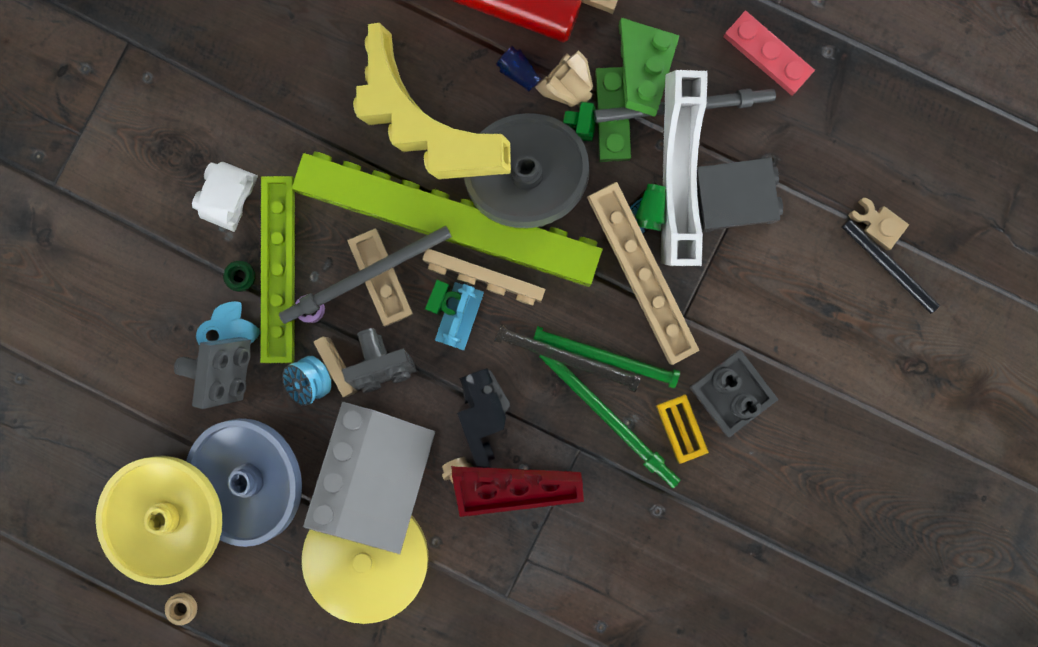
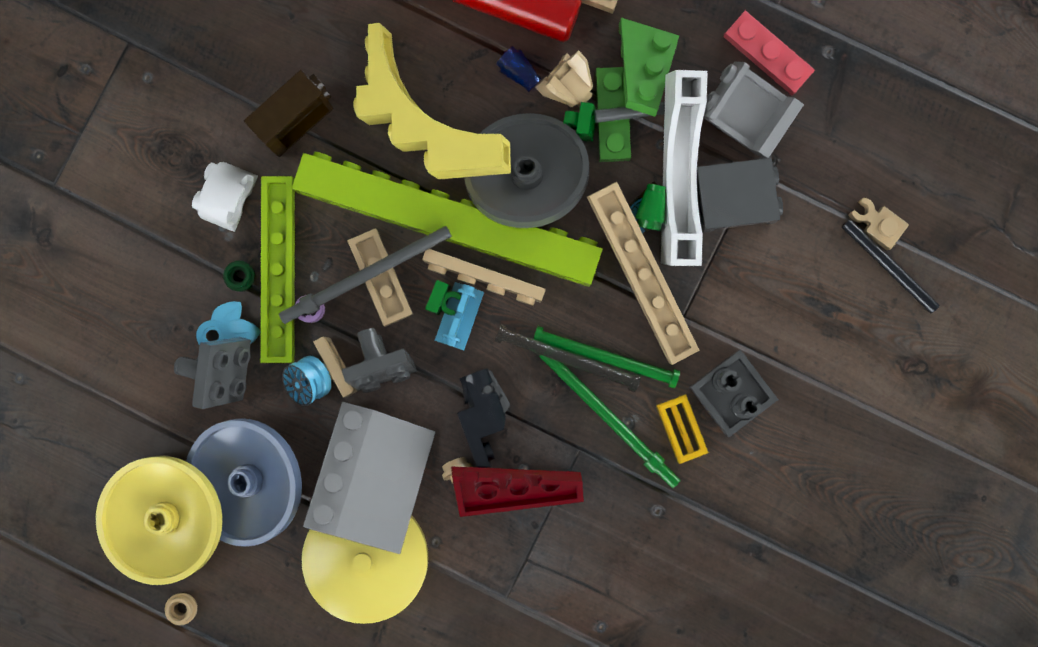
(290, 112): none -> dark brown window
(750, 109): none -> light grey panel

